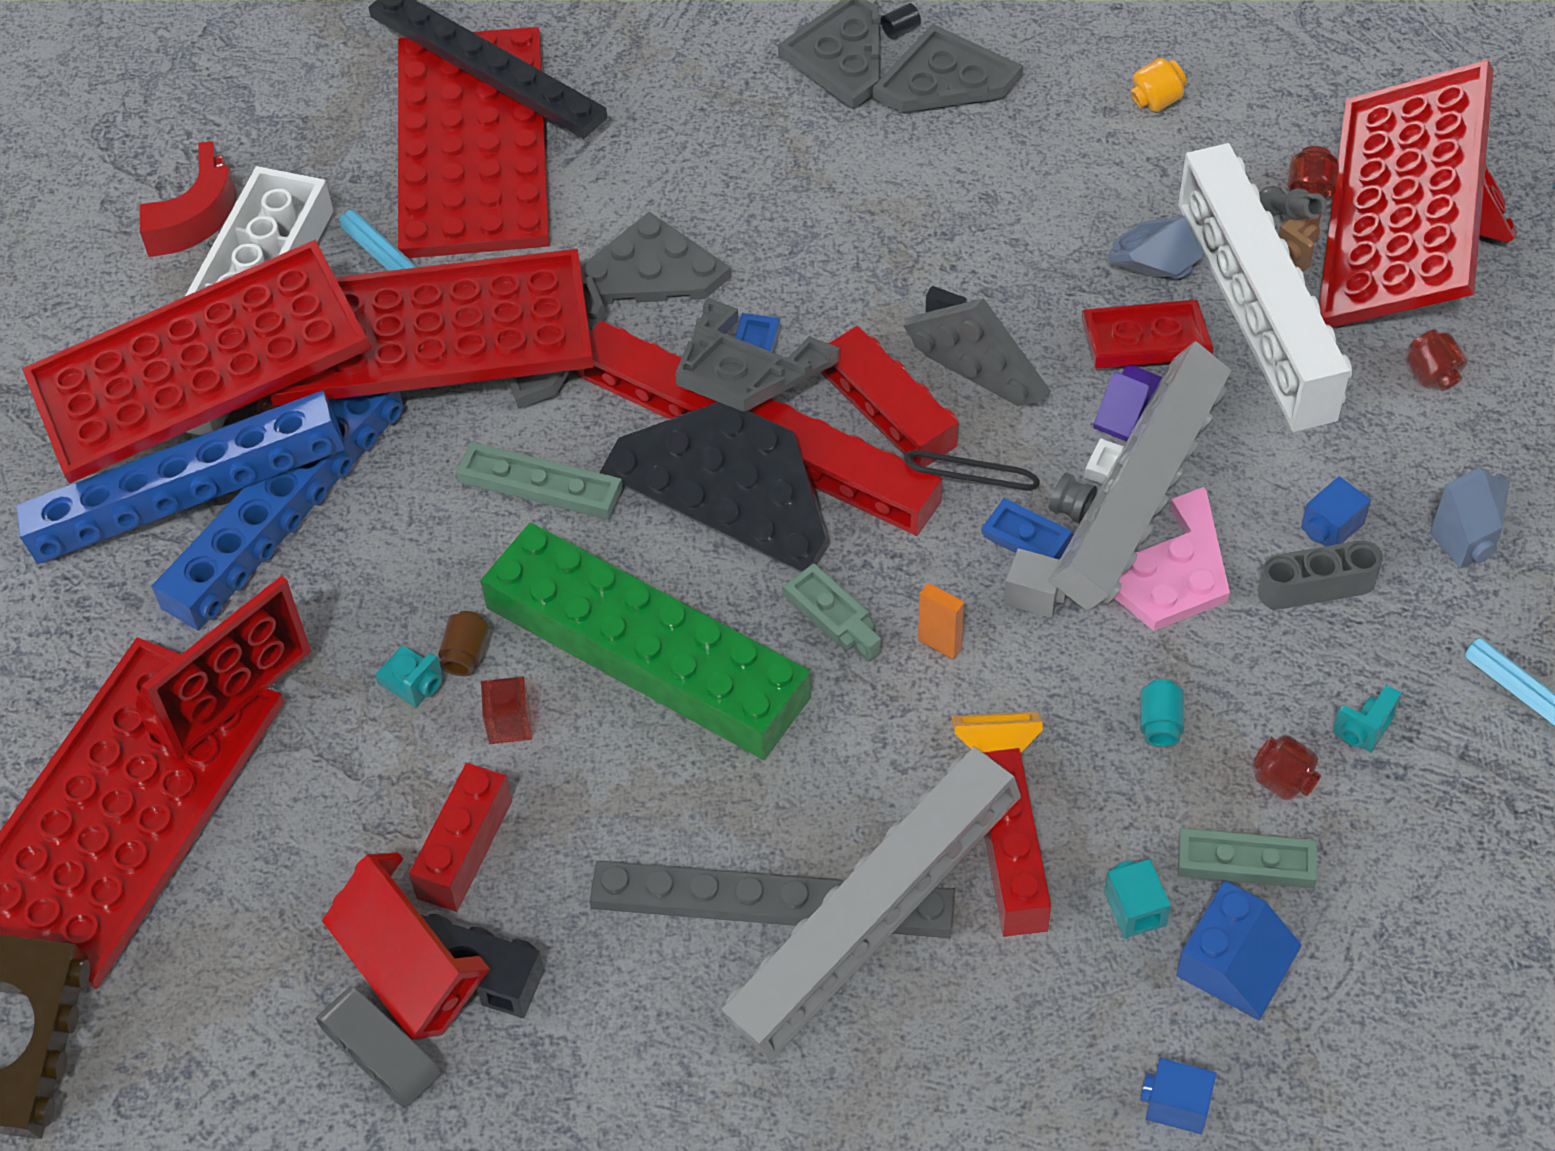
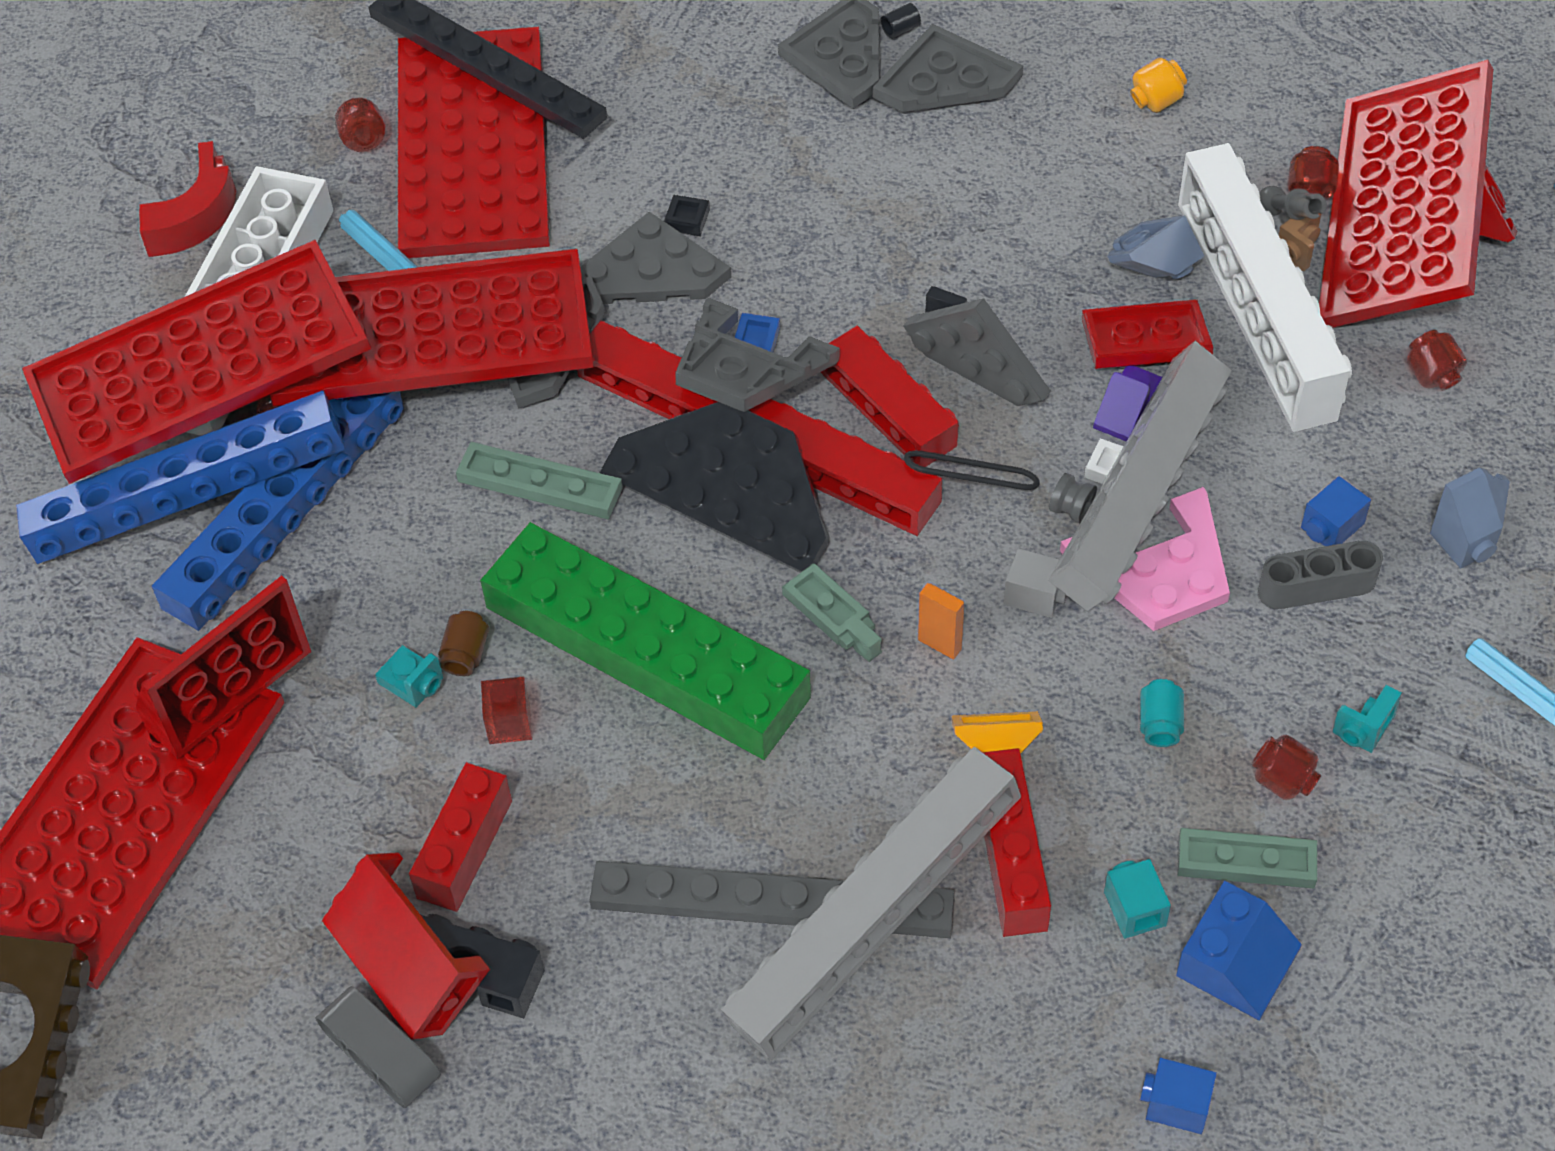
(360, 124): none -> clear red head
(687, 214): none -> black tile
(1023, 529): blue plate -> none

